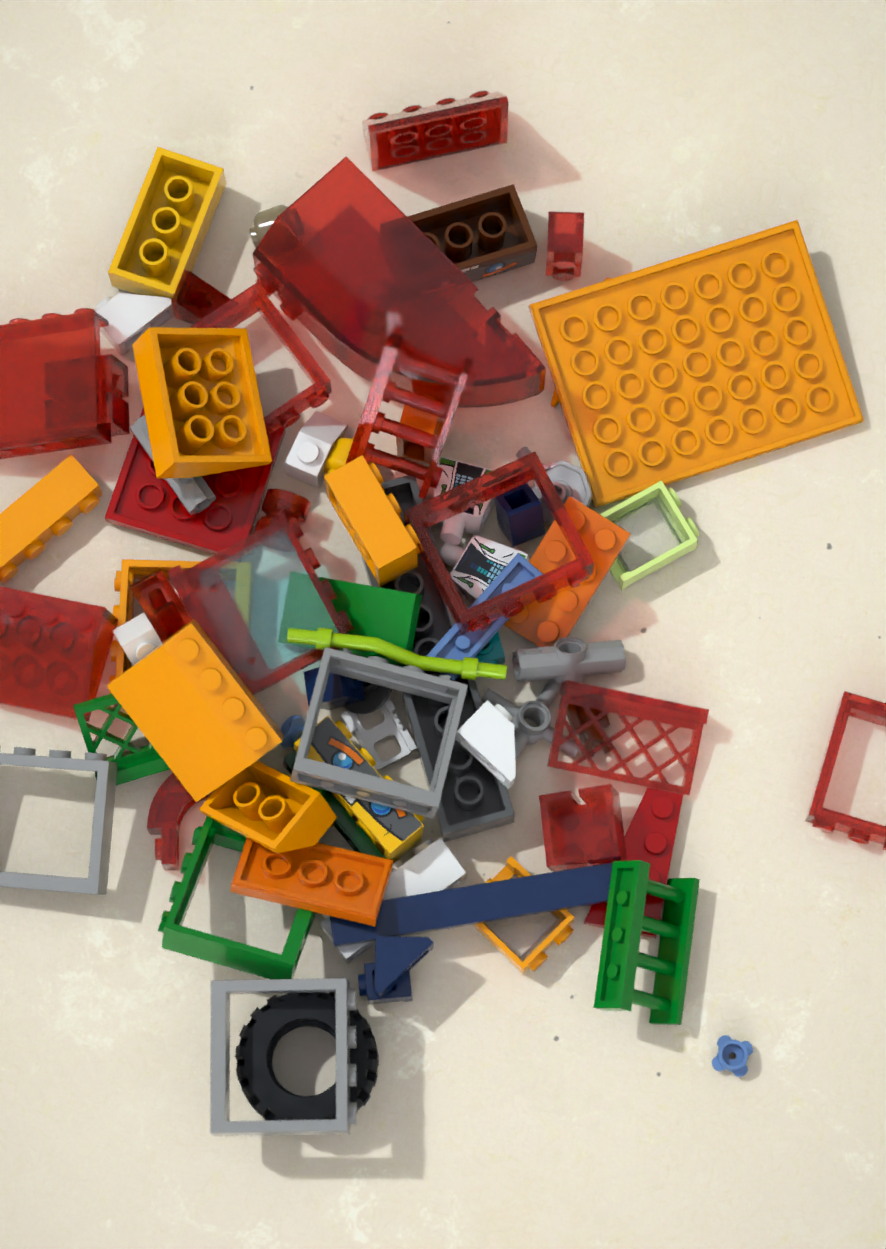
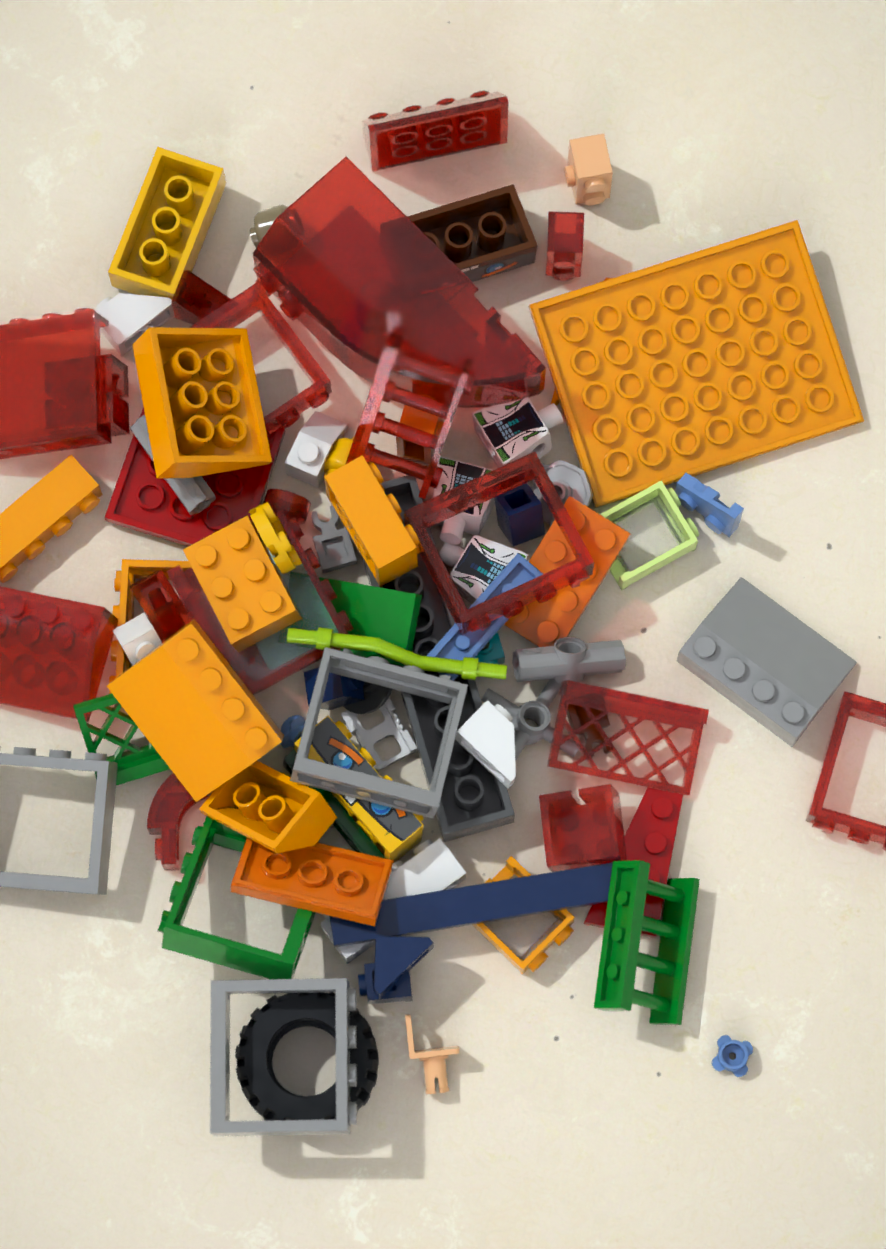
(242, 584): none -> light orange brick
(275, 537): none -> yellow plate
(333, 545): none -> light grey plate
(433, 1061): none -> light nougat bracket
(515, 429): none -> torso
(589, 169): none -> light nougat brick
(706, 502): none -> medium blue wing
(765, 661): none -> light grey slope

